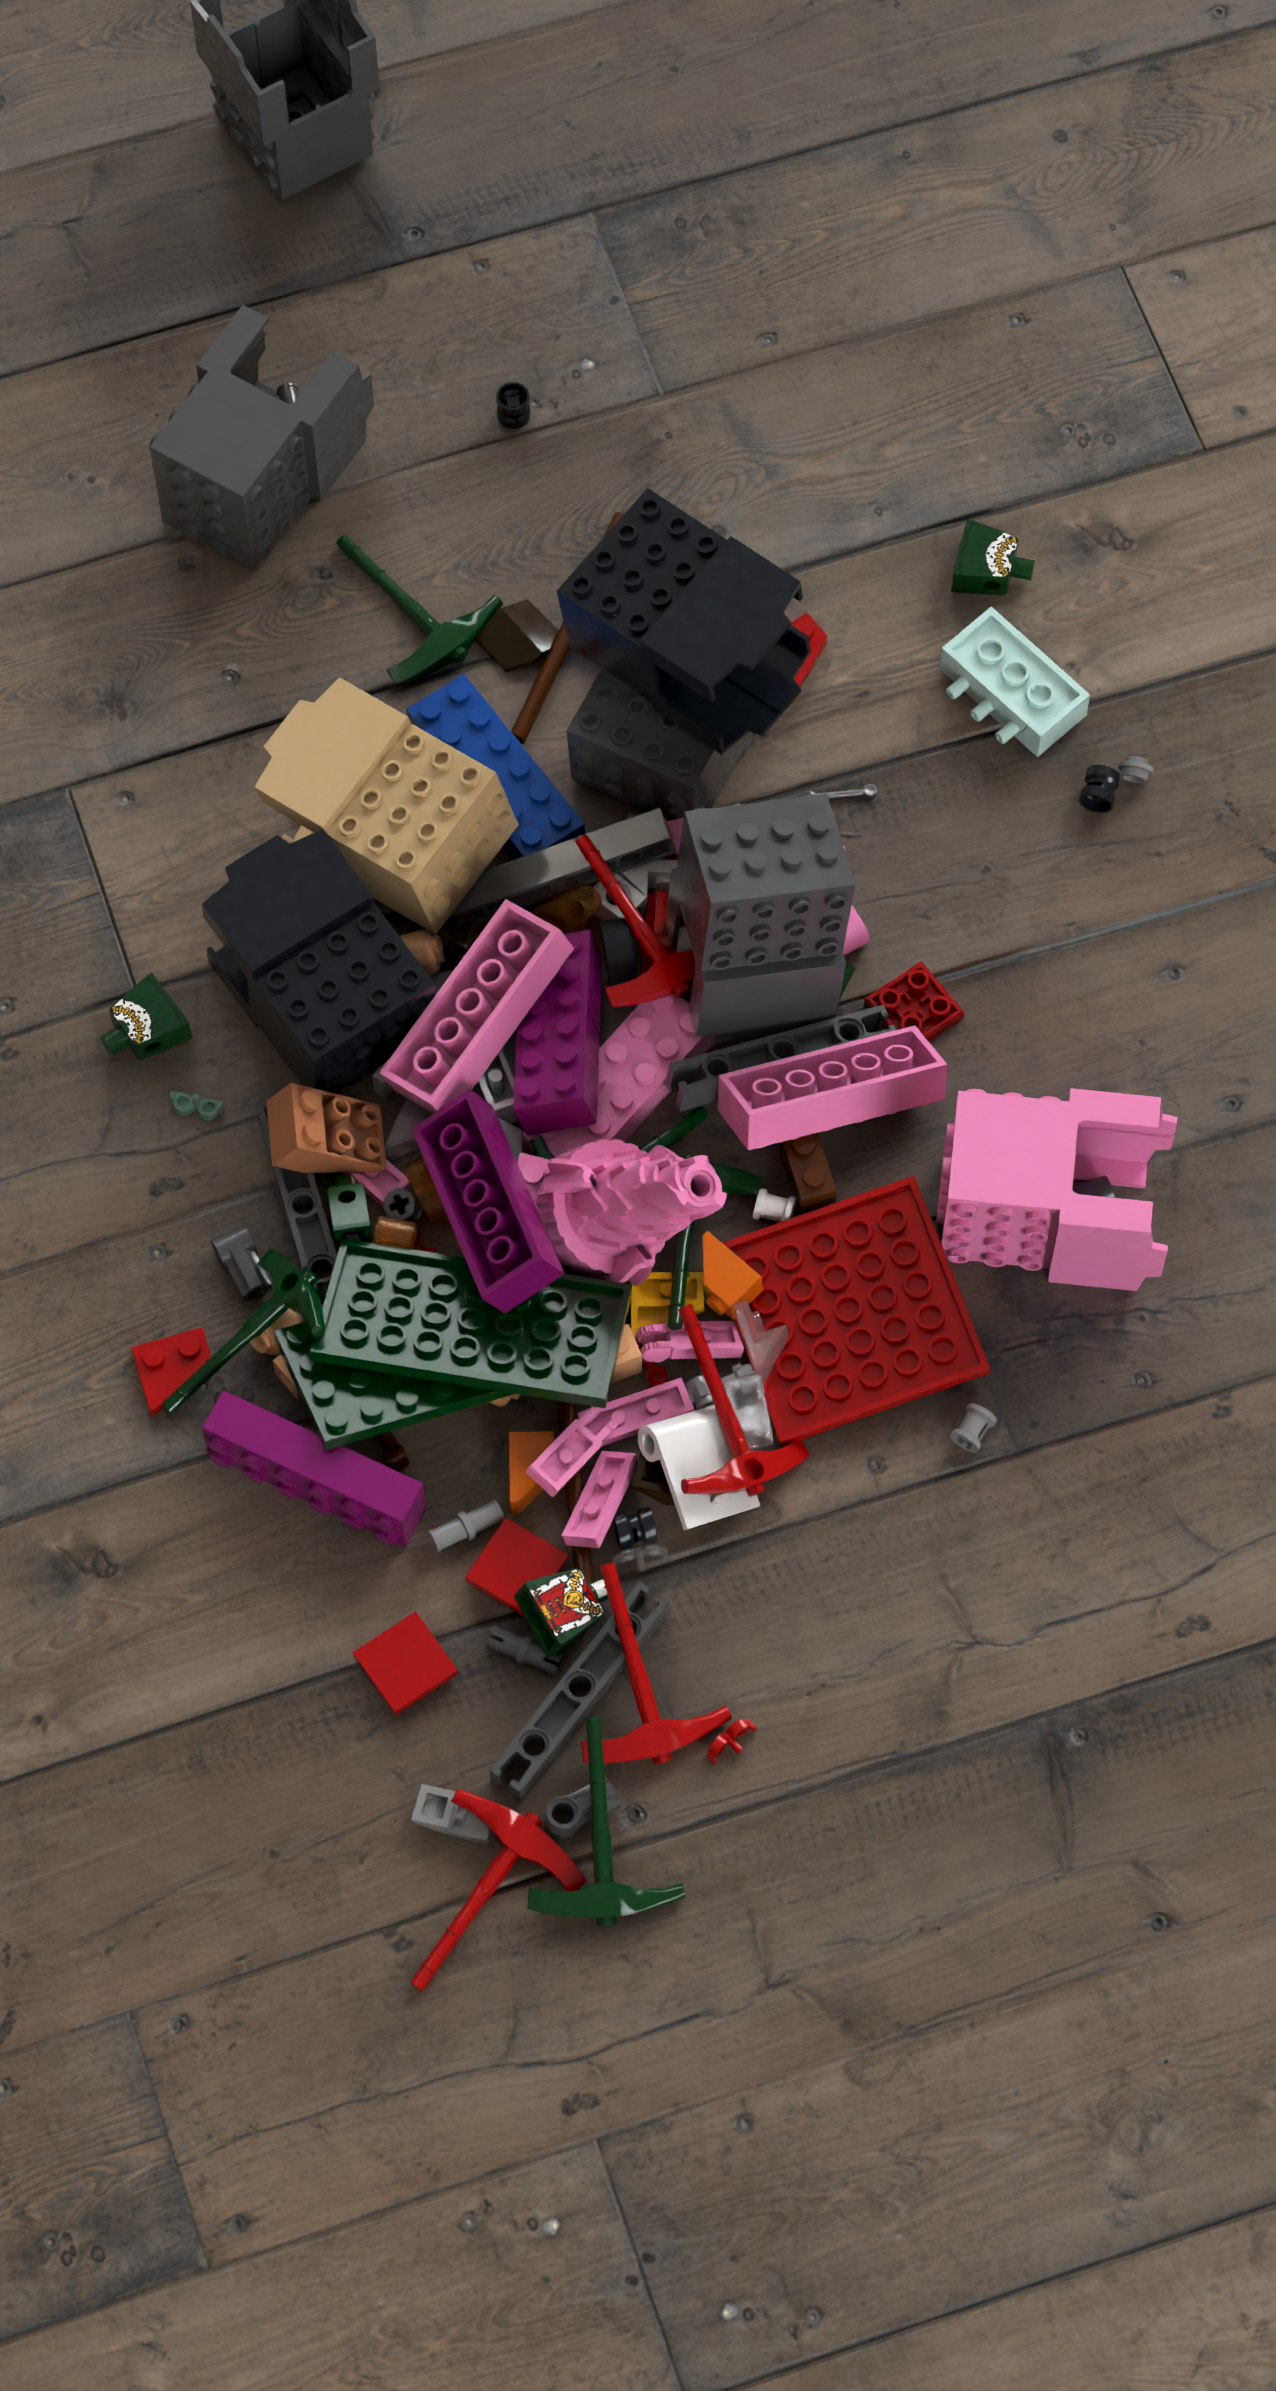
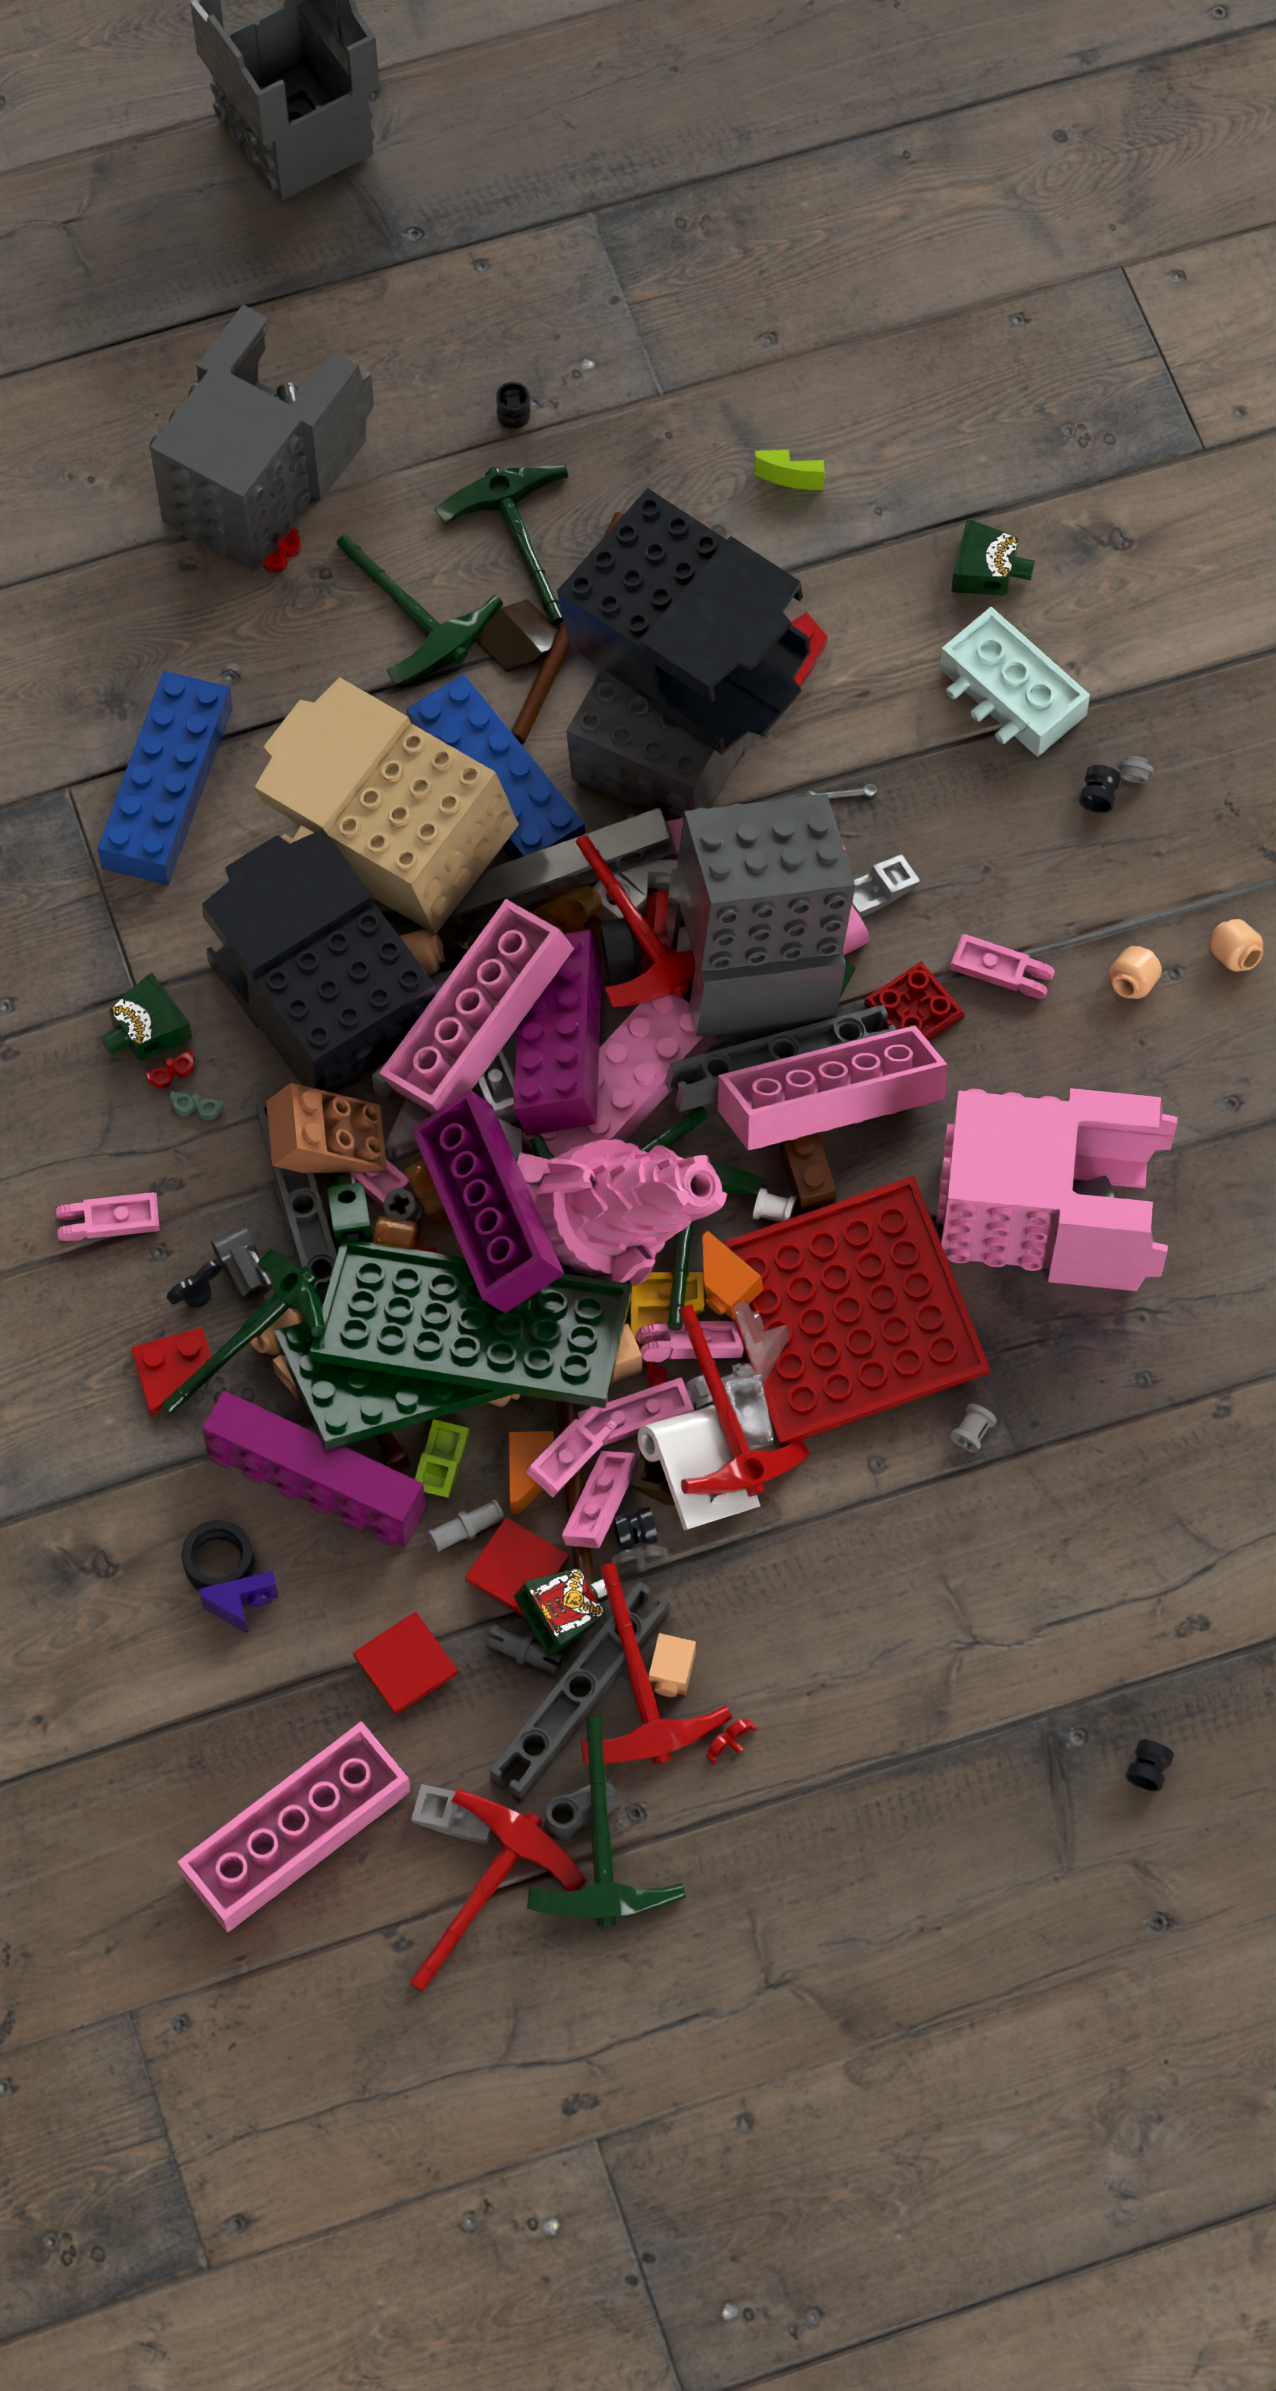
(110, 1217): none -> bright pink hinge
(165, 777): none -> blue brick
(181, 1066): none -> red piece
(196, 1288): none -> black piece
(210, 1531): none -> black tyre
(228, 1598): none -> dark purple slope
(287, 548): none -> red piece
(294, 1826): none -> bright pink brick
(442, 1457): none -> lime slope
(501, 492): none -> dark green piece
(672, 1665): none -> light nougat brick
(778, 469): none -> lime slope
(883, 885): none -> light grey slope
(1000, 966): none -> bright pink hinge
(1135, 972): none -> light nougat head
(1149, 1765): none -> black wheel
(1237, 945): none -> light nougat head

